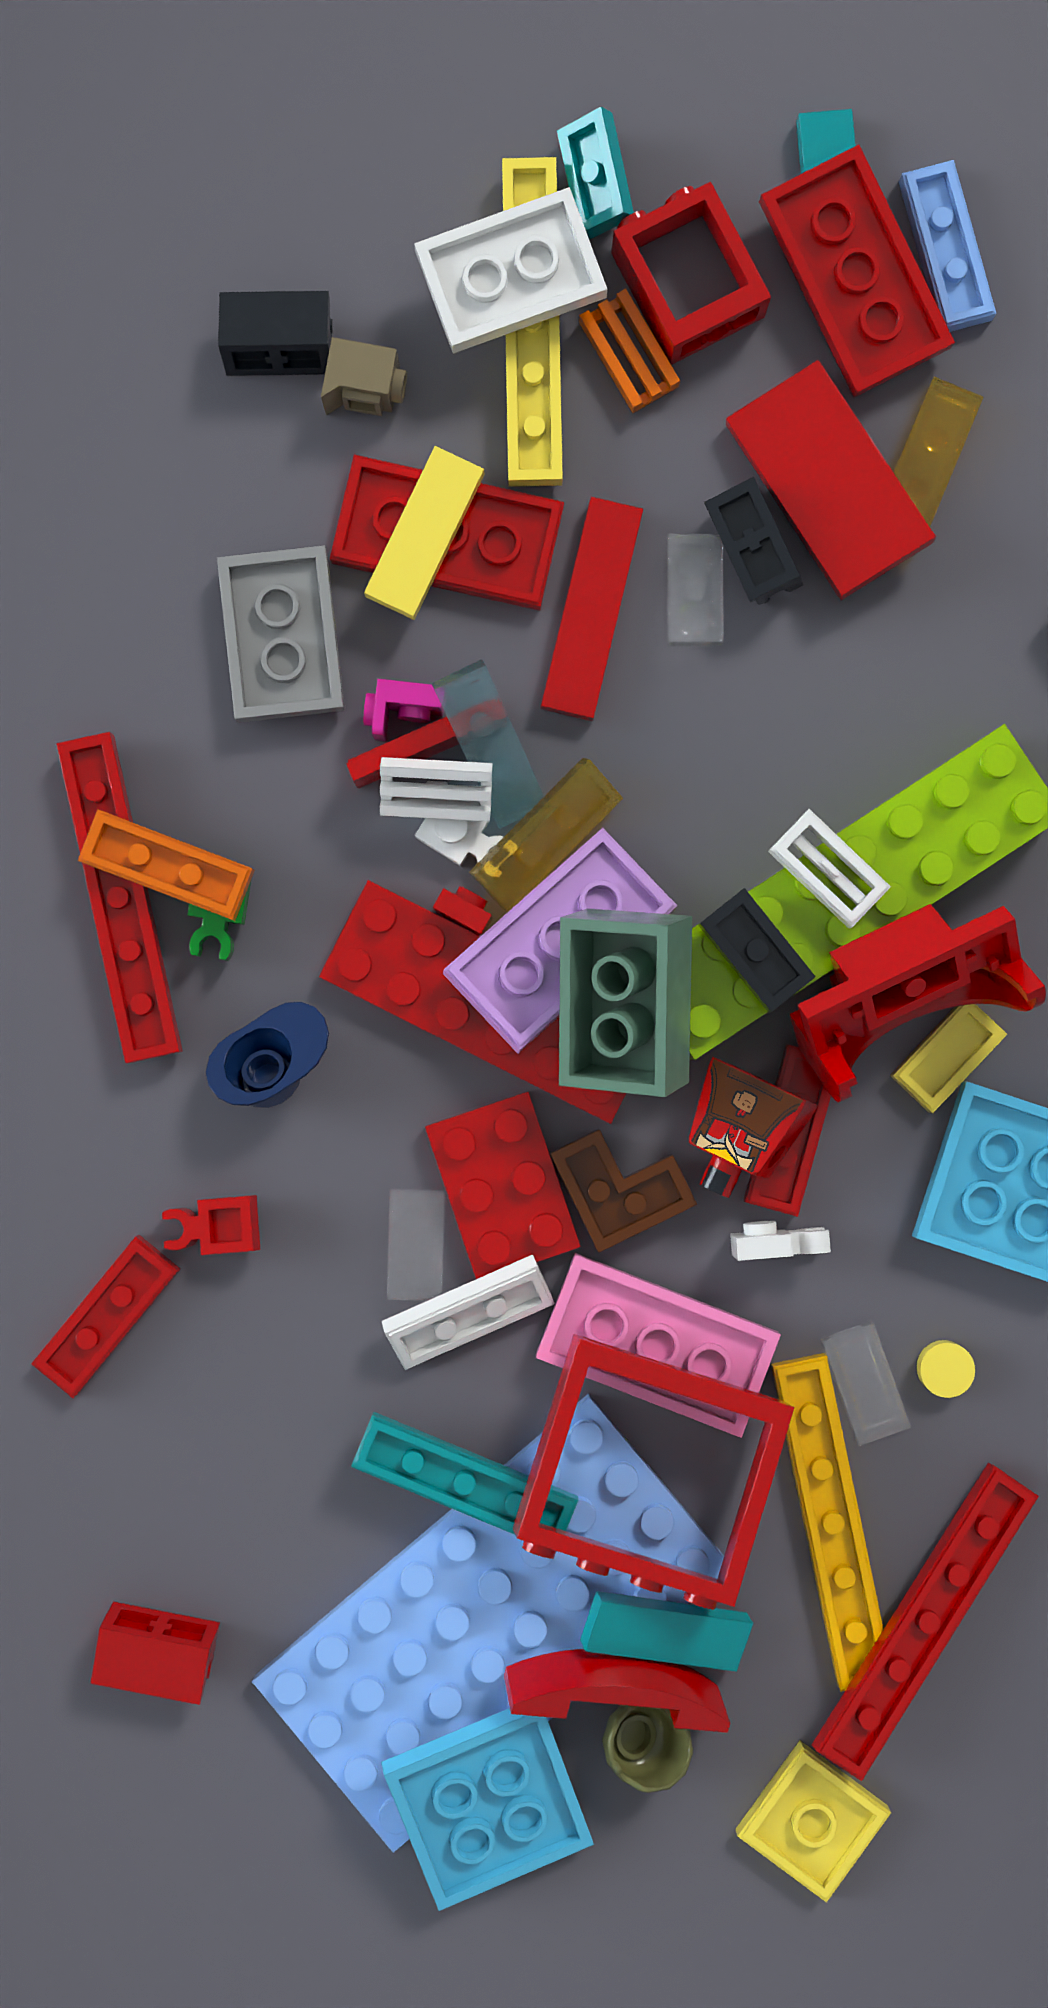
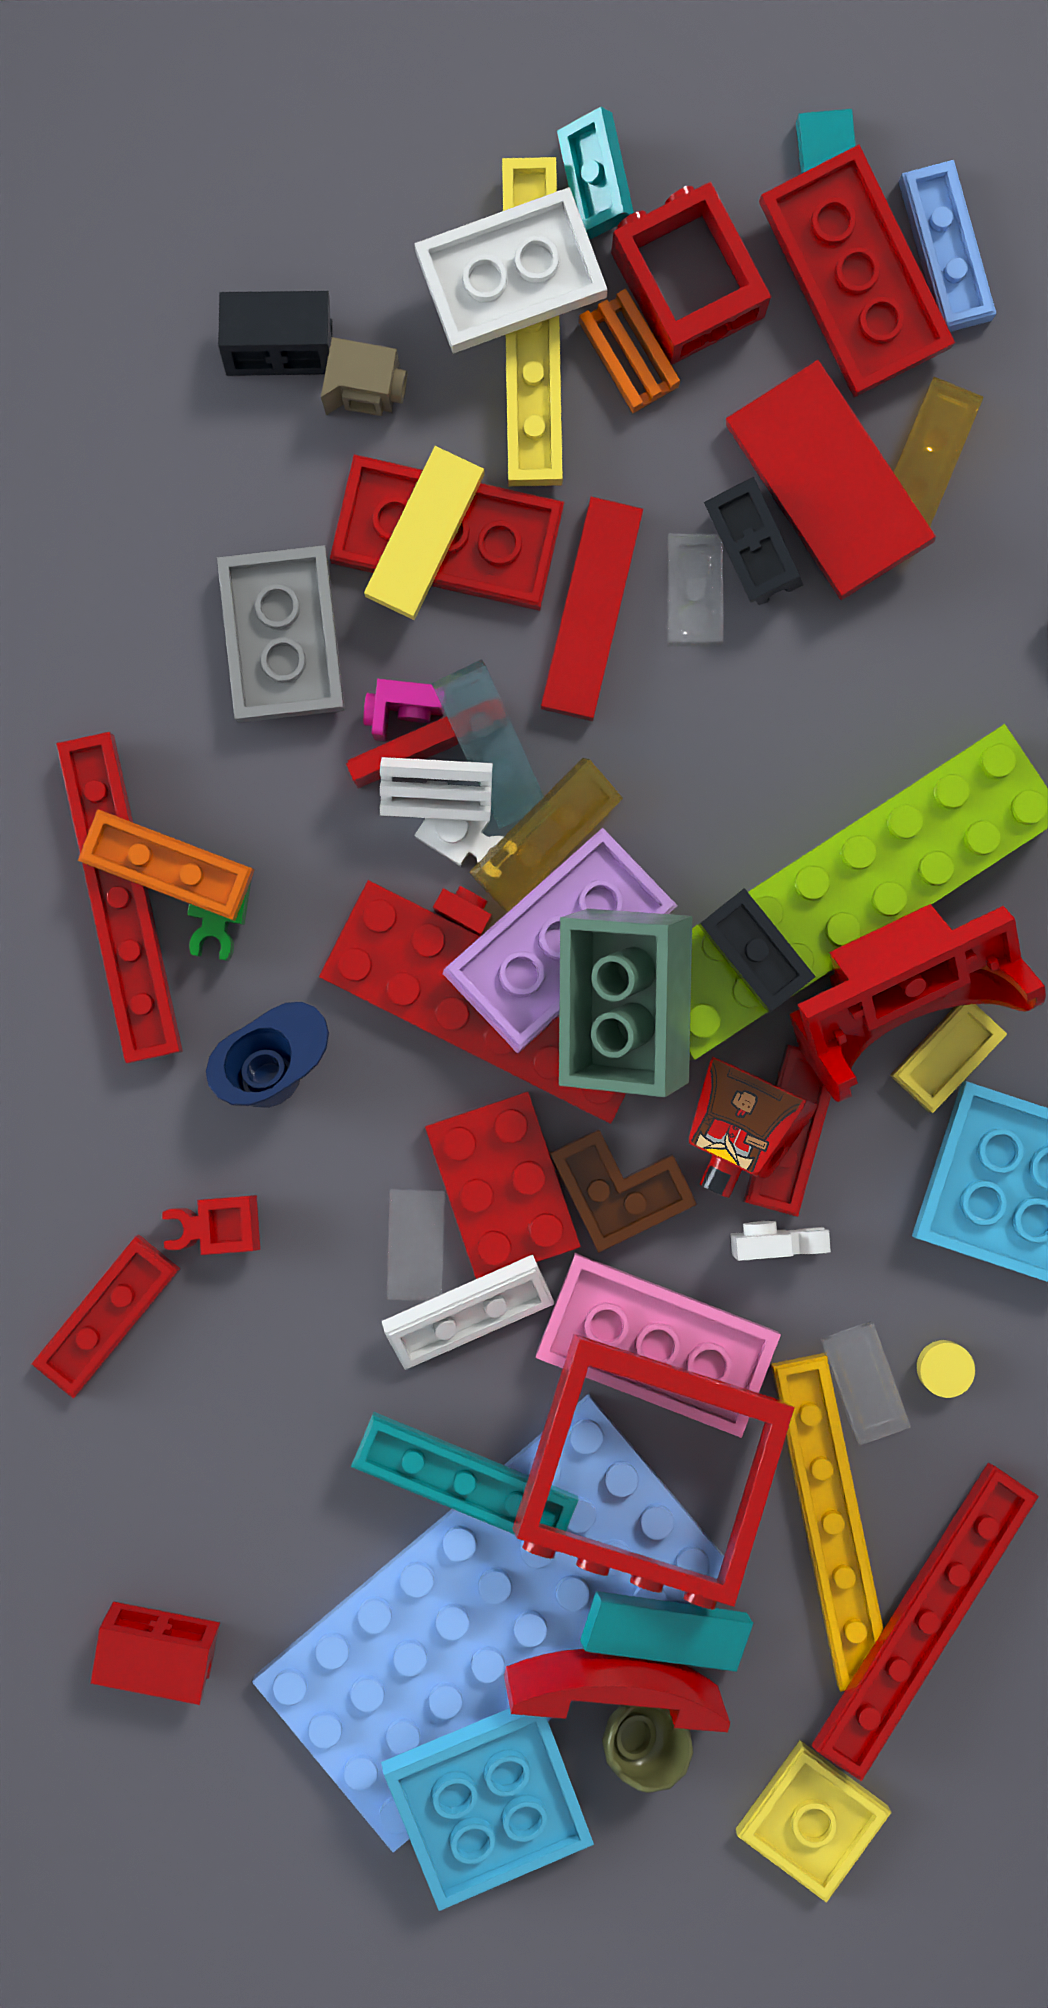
(813, 884): white tile -> none

